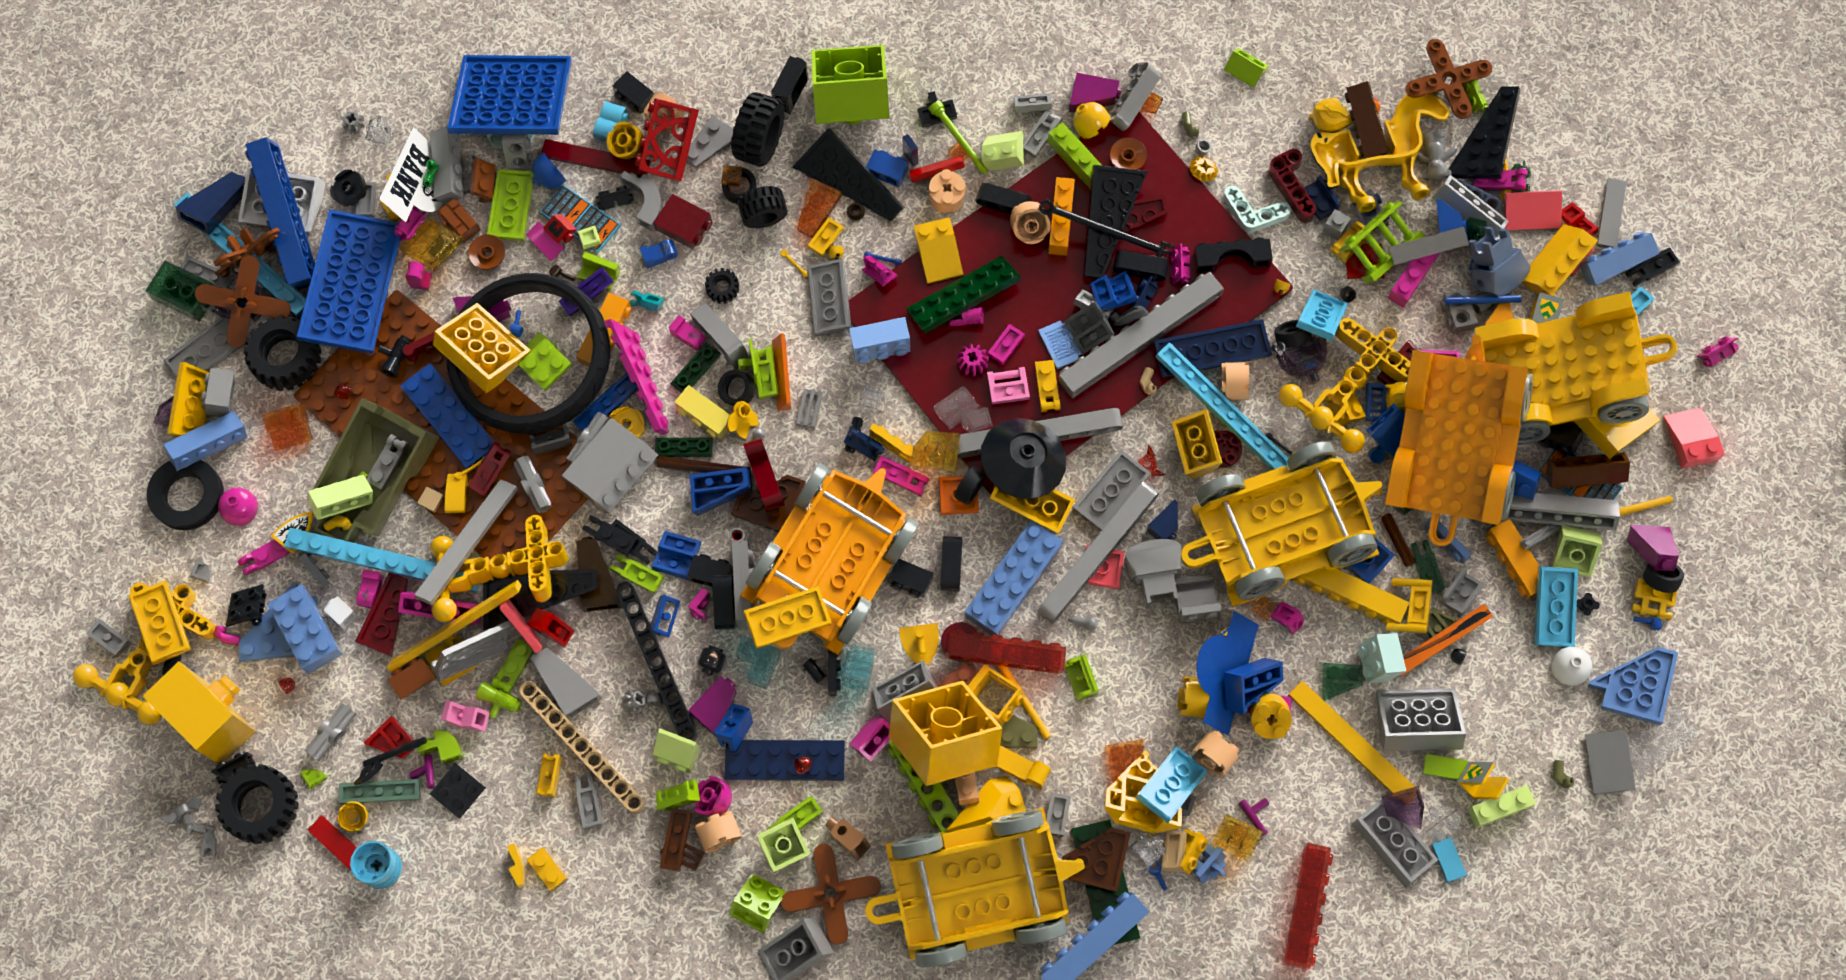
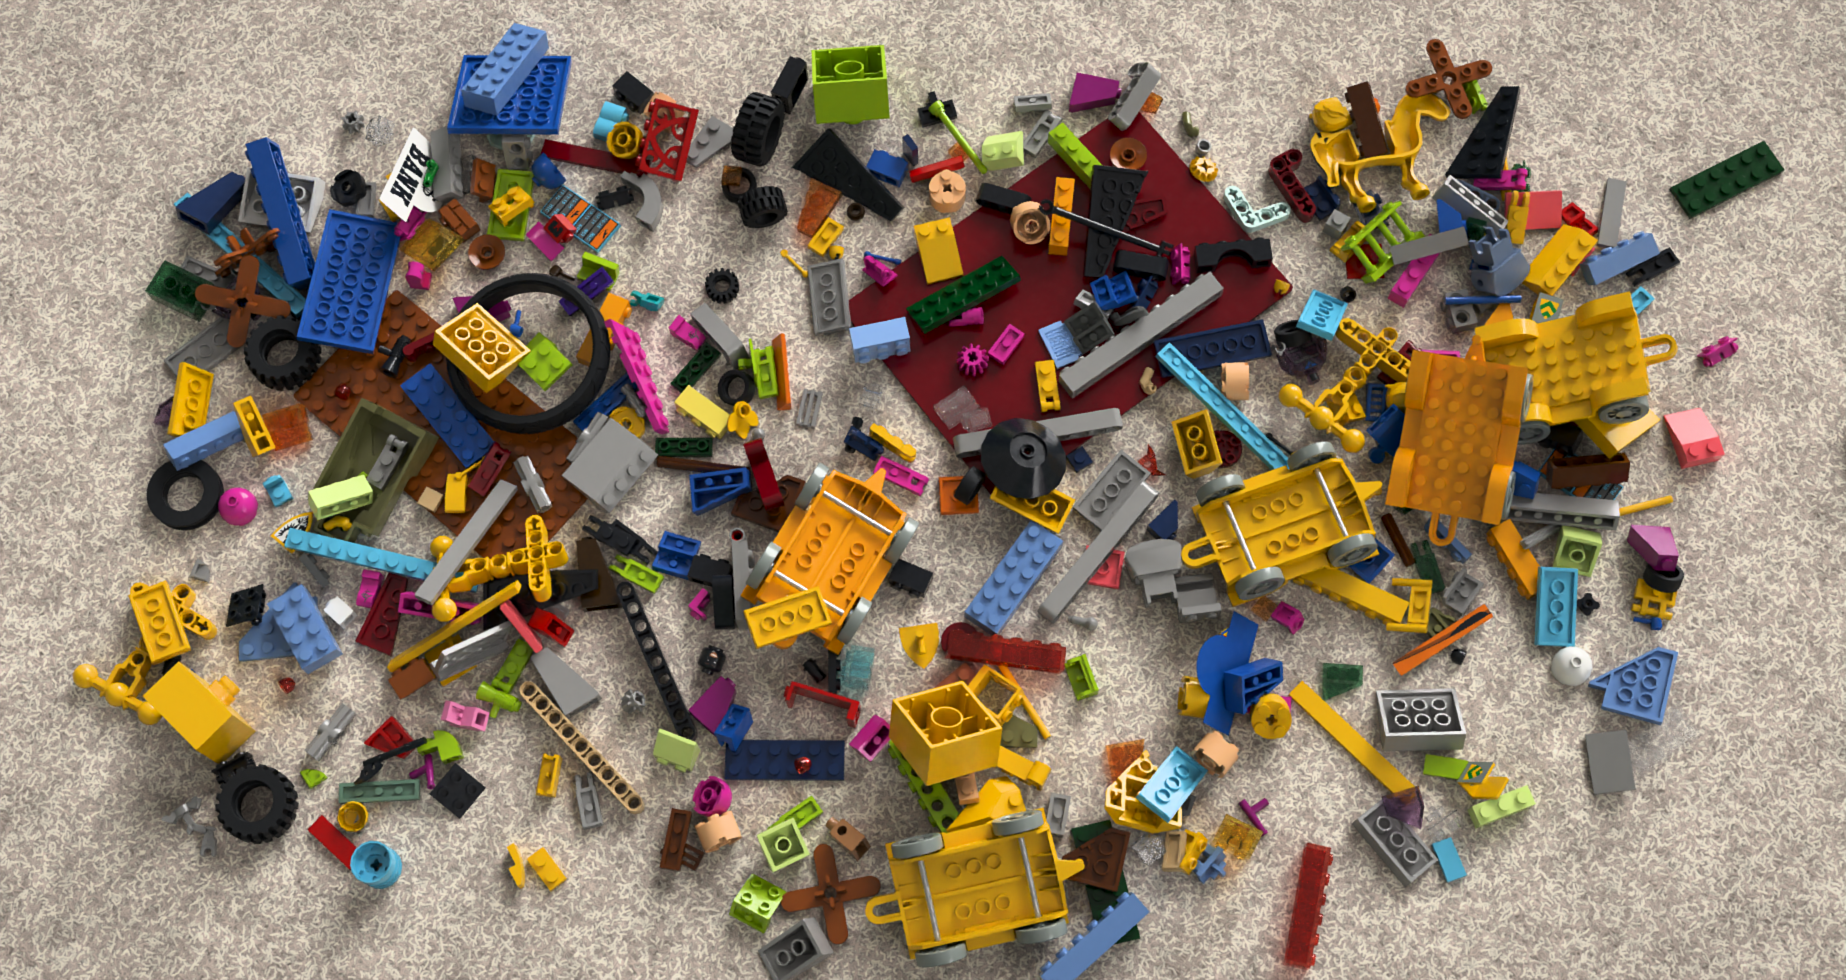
(108, 637): light grey plate -> none
(219, 390): light grey piece -> none
(220, 634): dark pink arm -> none
(253, 427): none -> yellow slope
(263, 556): dark pink hinge -> none
(277, 490): none -> medium azure bracket
(505, 69): none -> medium blue brick
(506, 212): none -> yellow piece
(551, 440): dark grey hinge -> none
(589, 237): yellowish green tile -> none
(634, 400): none -> light grey axle
(652, 697): light grey hinge -> none
(658, 253): blue leg -> none
(658, 614): blue slope -> none
(678, 796): lime hinge -> none
(683, 221): dark red brick -> none
(762, 660): clear light blue brick -> none
(852, 705): none -> red panel
(907, 682): light grey slope -> none
(936, 451): clear yellow slope -> none
(951, 563): black beam -> none
(1008, 391): bright pink plate -> none
(1079, 459): none -> dark blue plate
(1089, 119): yellow cylinder -> none
(1158, 875): blue hand -> none
(1245, 67): lime panel -> none
(1381, 658): light aqua brick -> none
(1435, 158): light grey piece -> none
(1517, 217): none -> yellow hinge
(1559, 775): olive arm -> none
(1727, 179): none -> dark green plate

